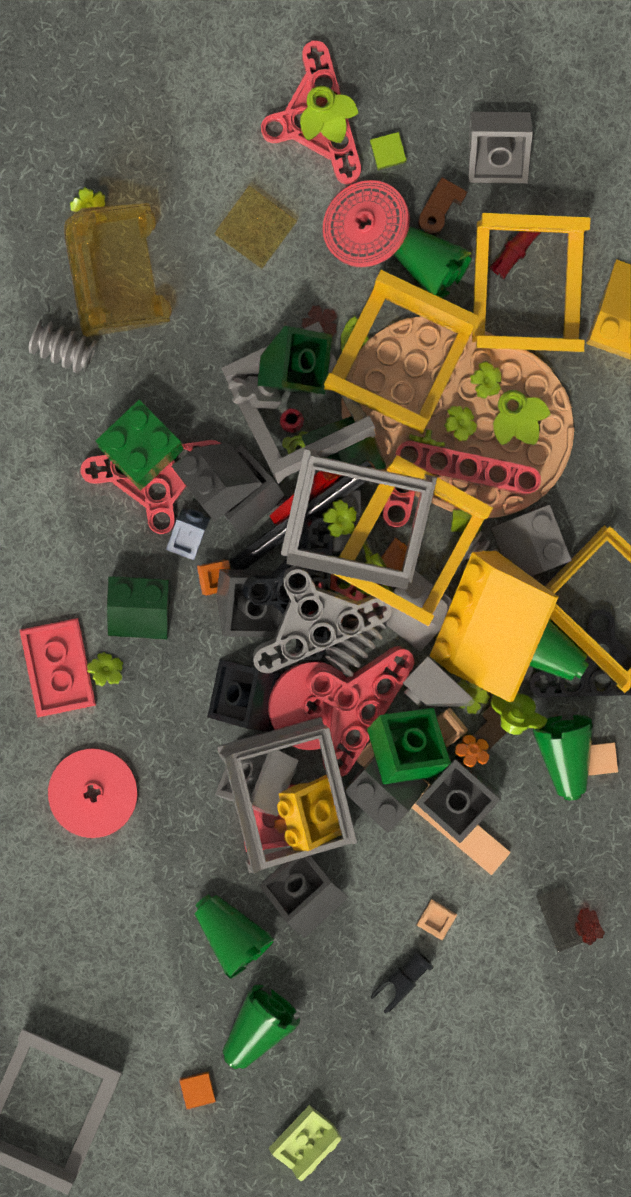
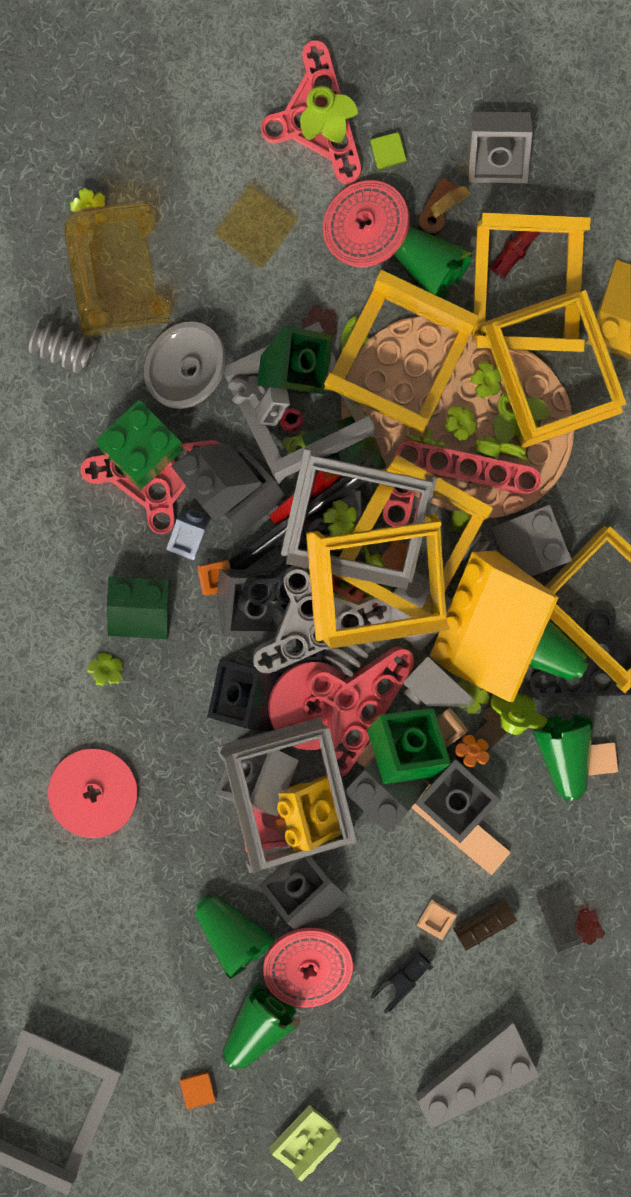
(57, 667): coral tile -> none
(174, 358): none -> light grey dish
(272, 406): none -> light grey piece
(317, 985): none -> coral piece
(322, 585): none -> yellow piece
(449, 201): none -> clear yellow tile
(480, 1075): none -> light grey wedge
(484, 924): none -> dark brown axle
(492, 448): none -> lime plate
(531, 434): none -> yellow piece

